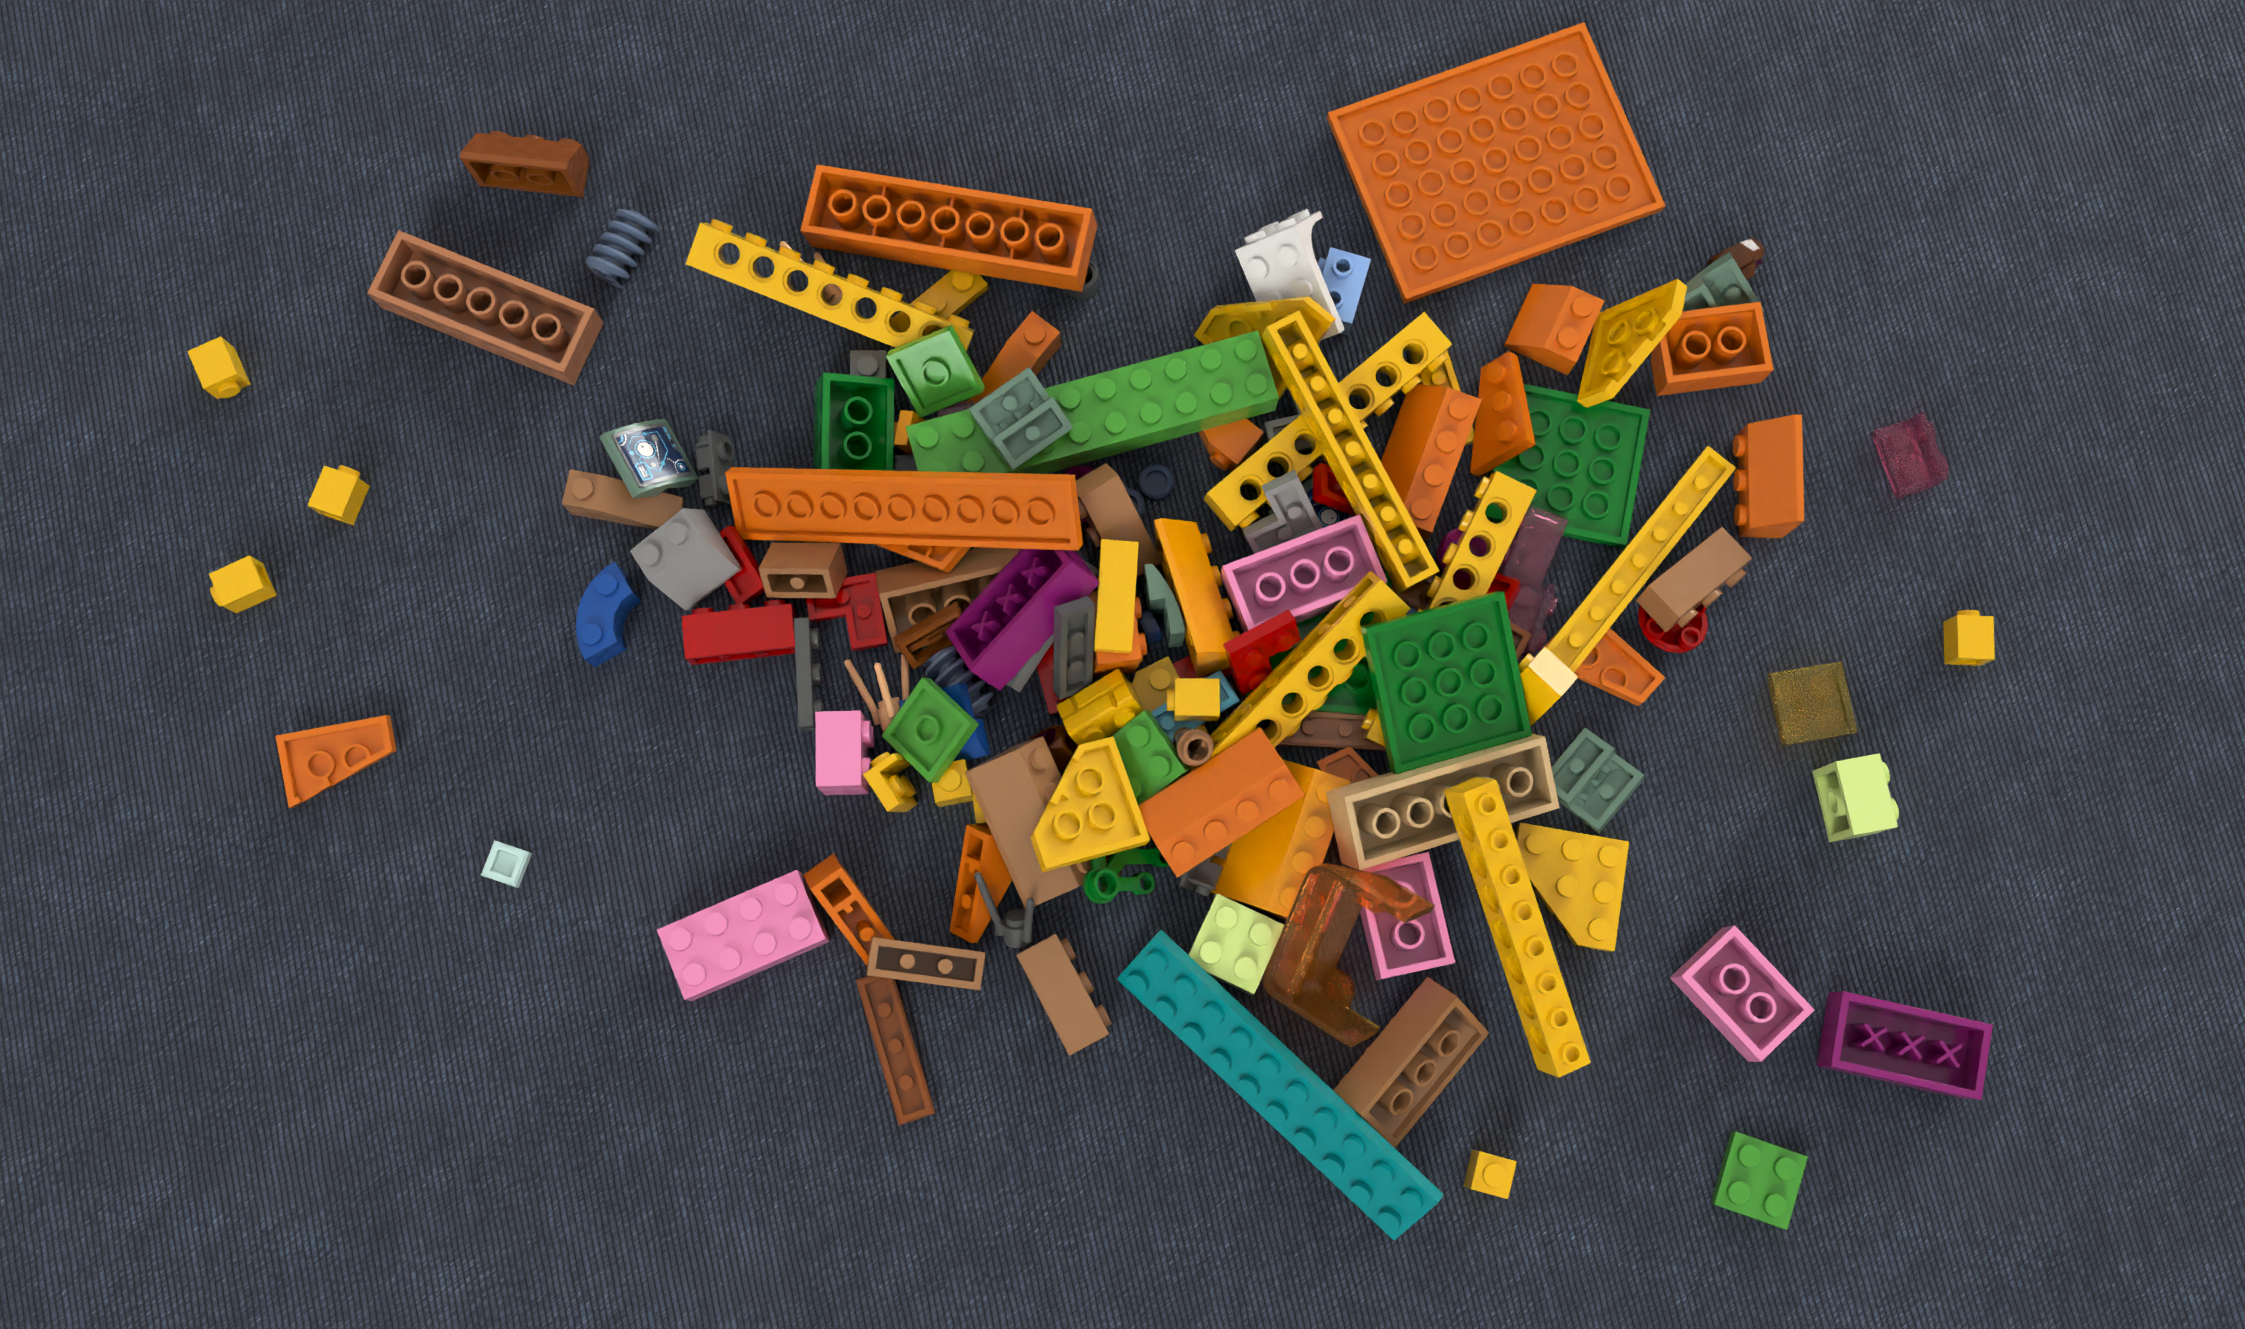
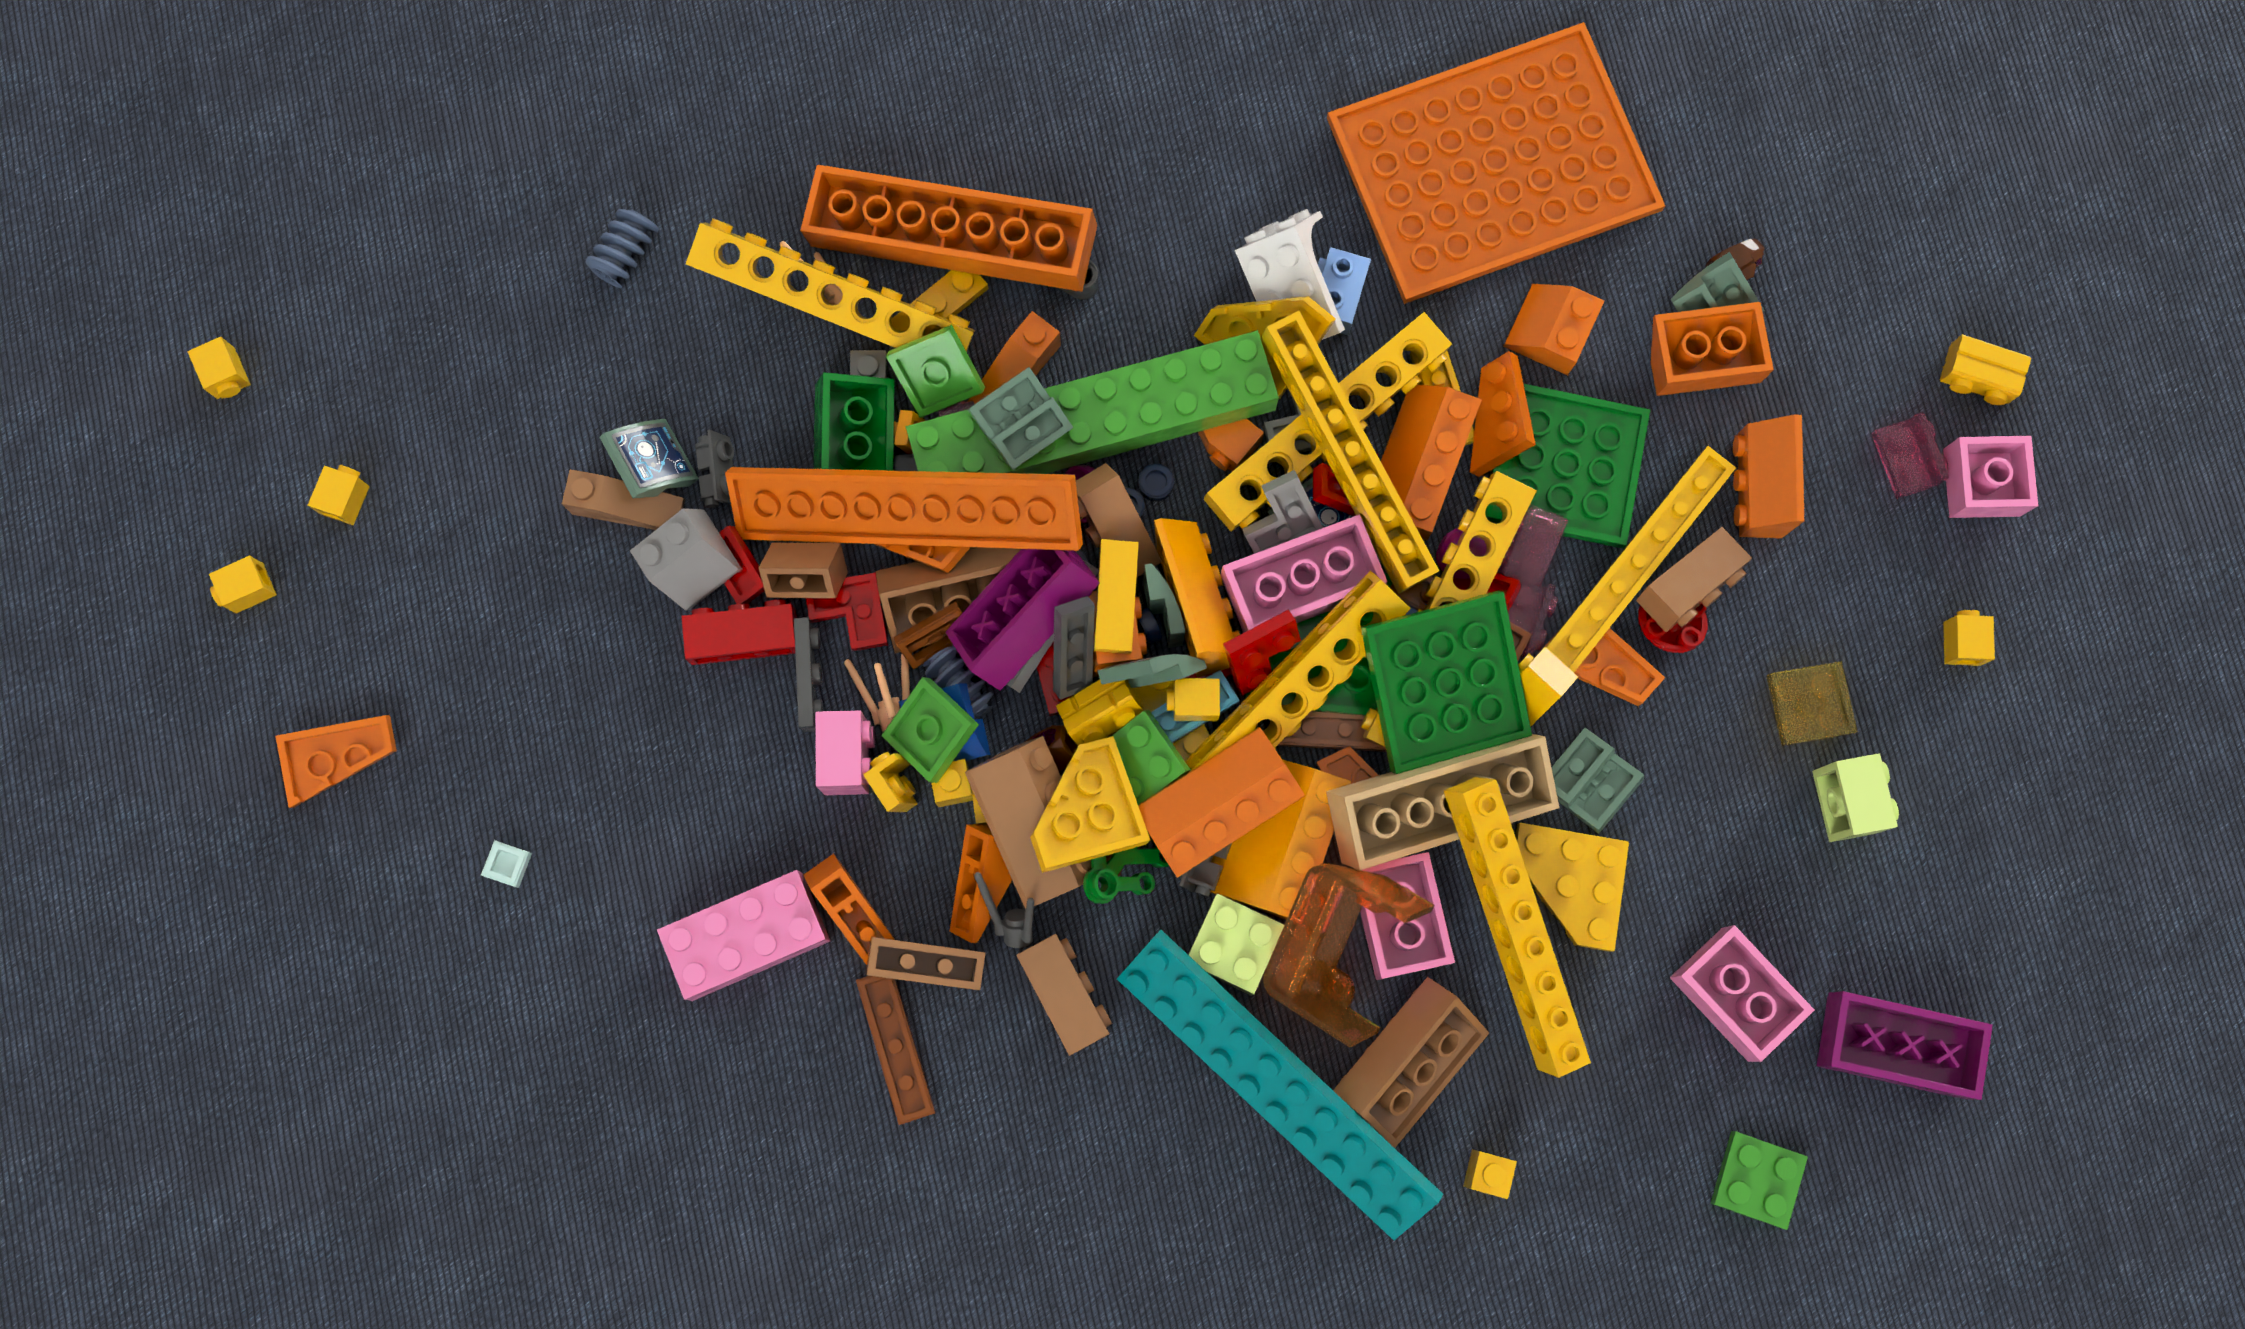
(486, 307): nougat brick -> none
(527, 163): dark orange slope -> none
(603, 615): blue brick -> none
(1152, 670): none -> sand green slope
(1193, 746): medium nougat cone -> none
(1626, 337): yellow plate -> none
(1985, 370): none -> yellow brick
(1990, 476): none -> bright pink brick

